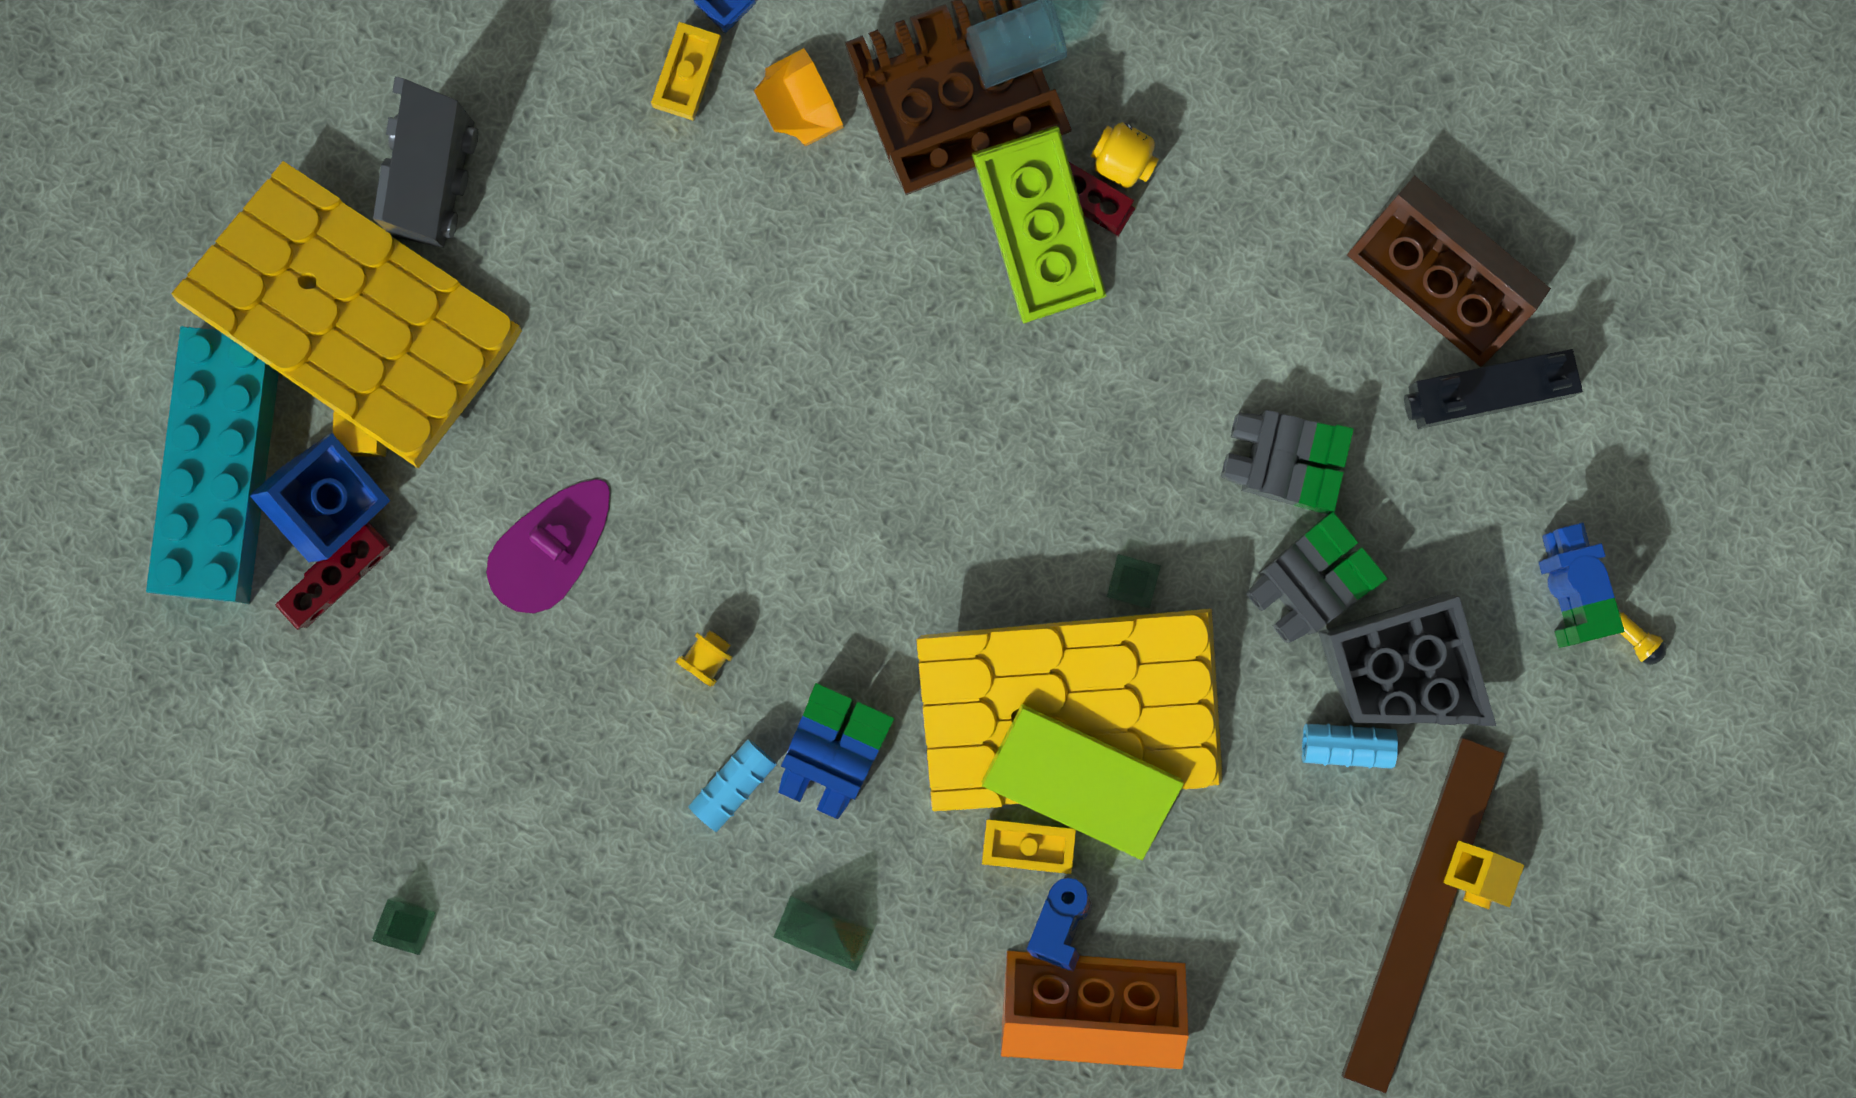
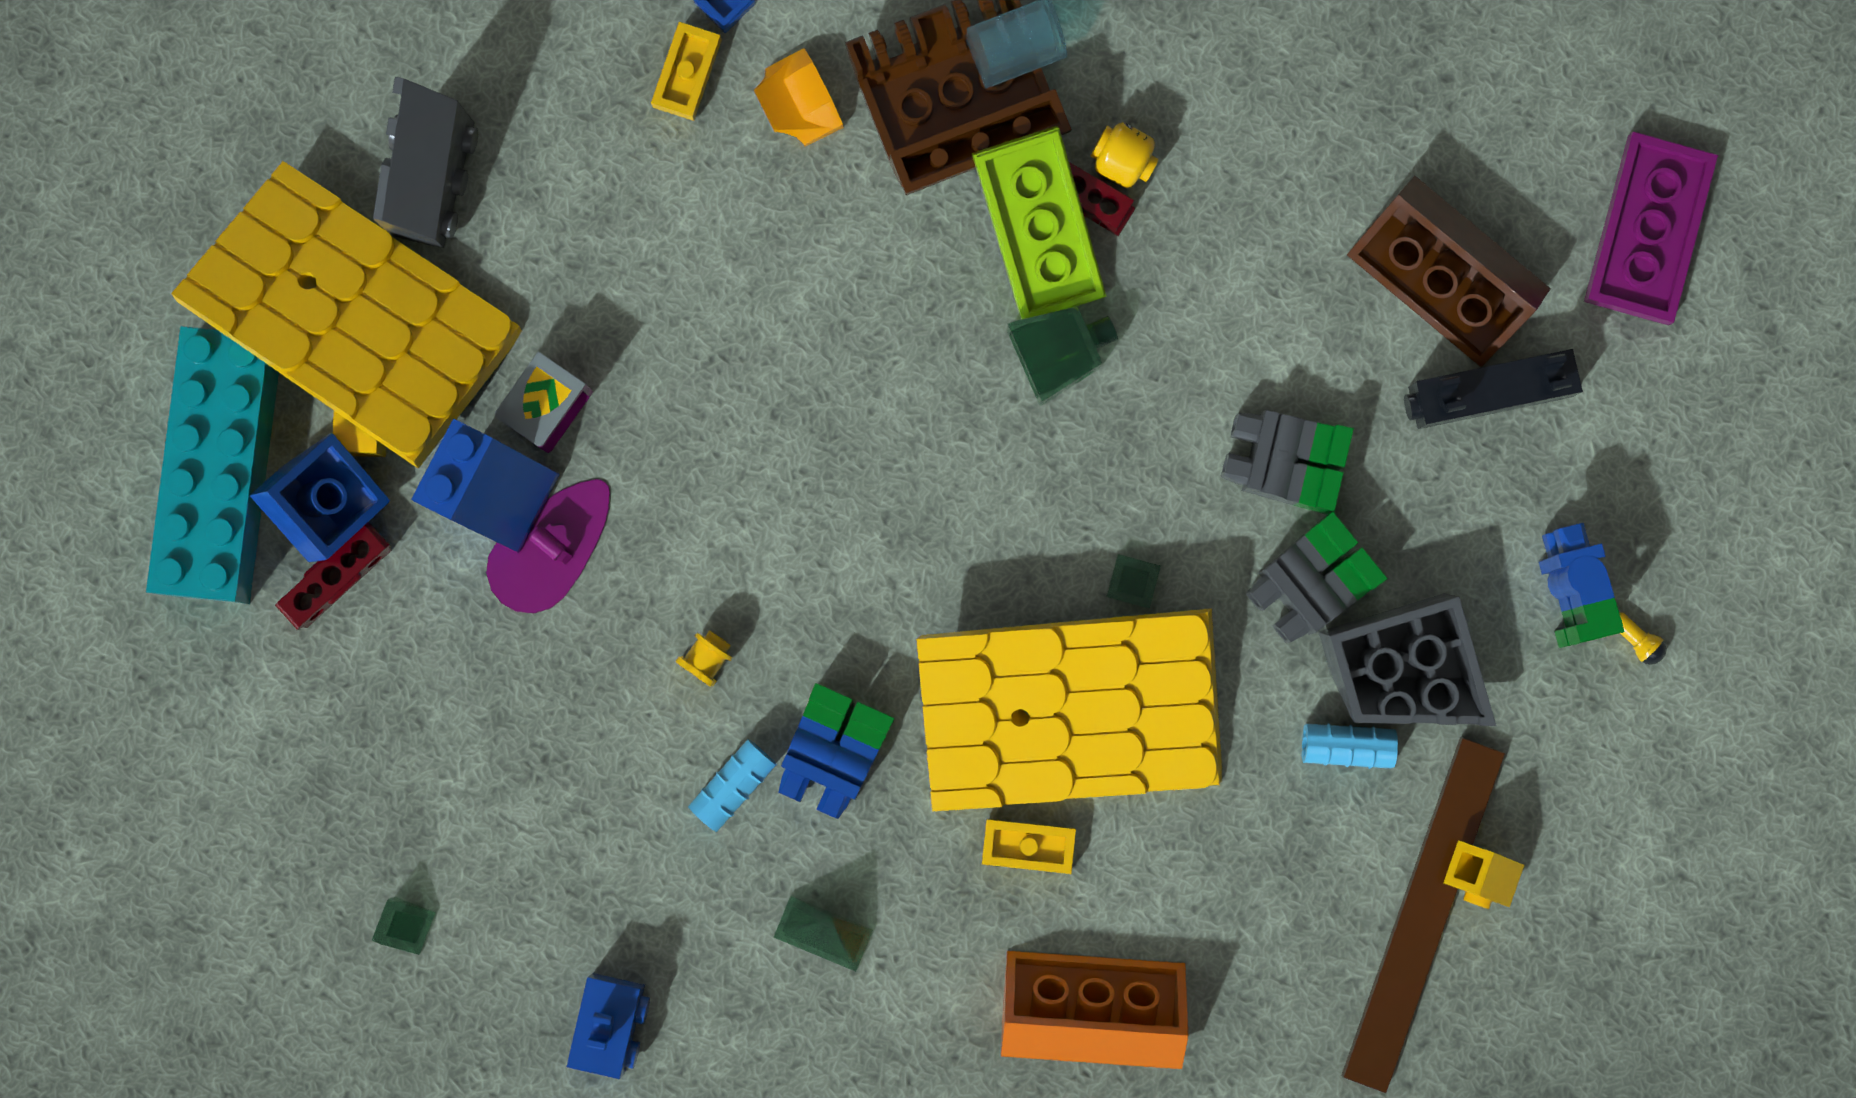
(485, 486): none -> blue slope
(543, 402): none -> piece
(607, 1026): none -> blue brick
(1058, 921): blue leg -> none
(1059, 349): none -> clear green torso
(1082, 782): lime tile -> none
(1650, 228): none -> magenta plate

